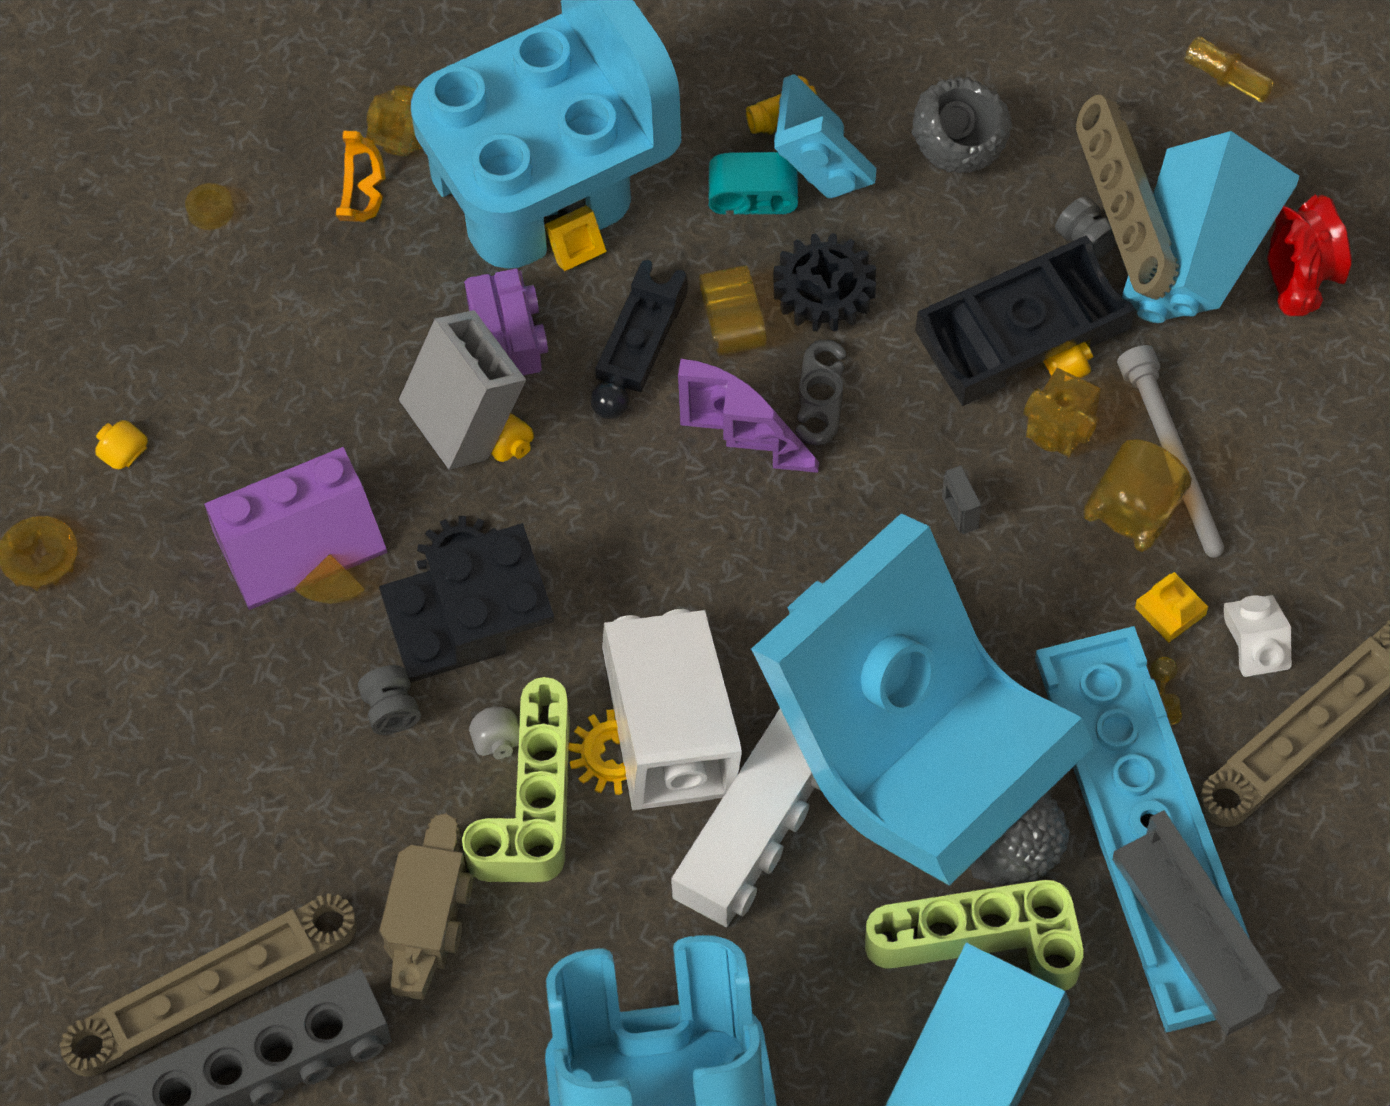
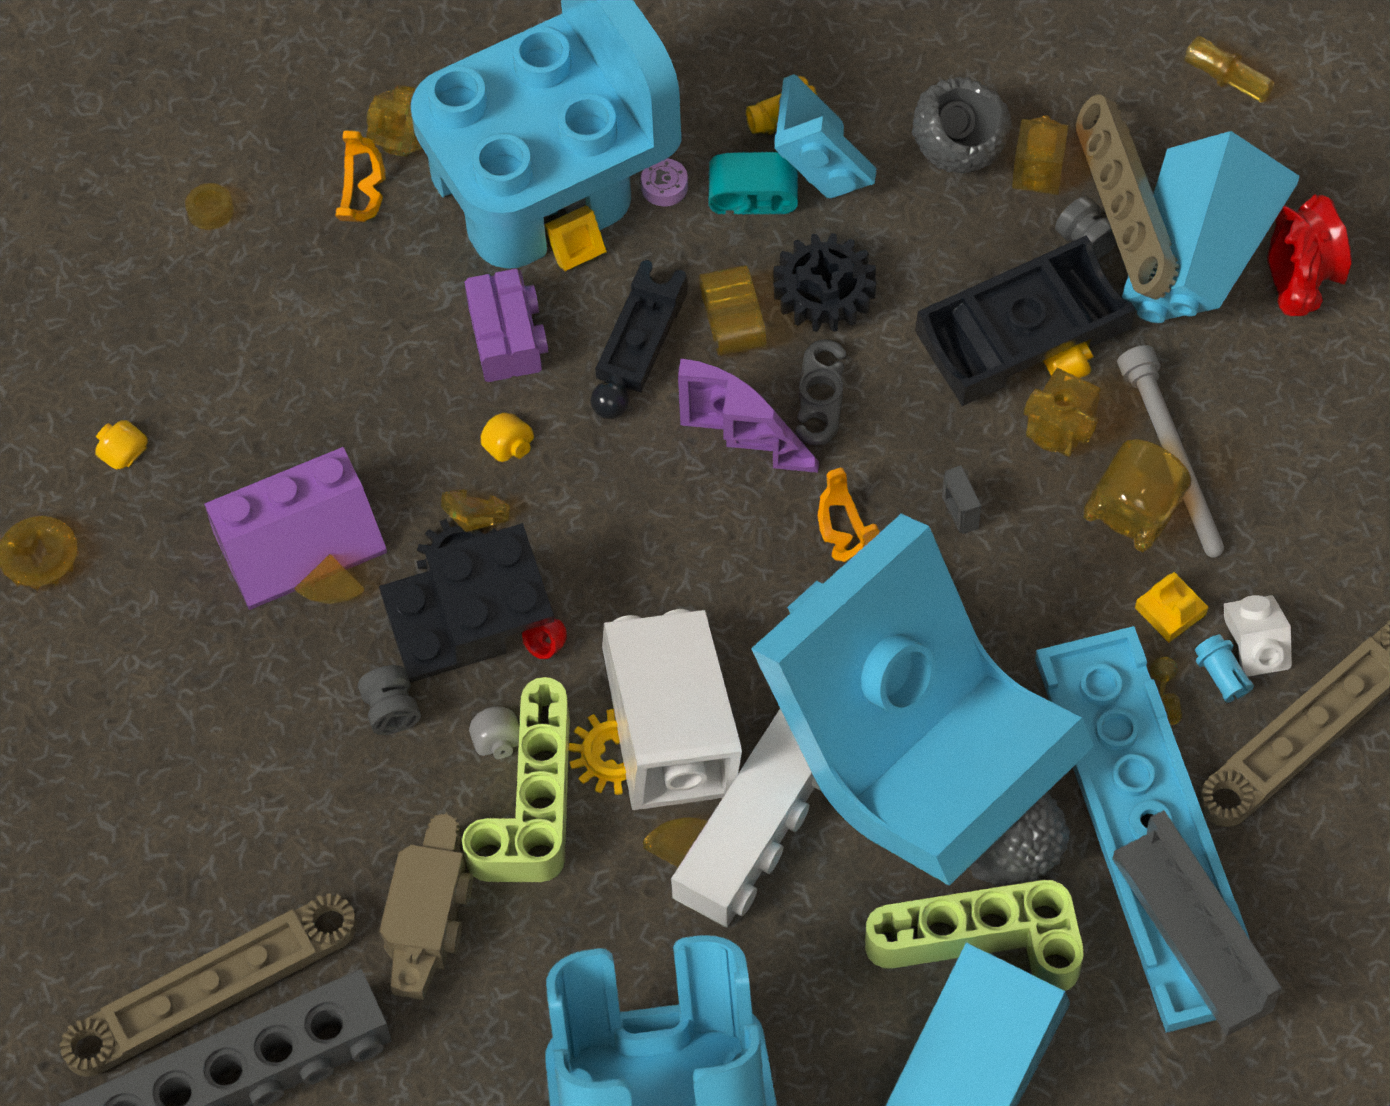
(461, 389): light grey brick -> none
(474, 512): none -> clear yellow tile
(535, 639): none -> red hinge
(664, 183): none -> lavender tile
(674, 839): none -> clear yellow tile
(838, 494): none -> light orange helmet
(1040, 155): none -> clear yellow brick
(1223, 667): none -> medium azure pin

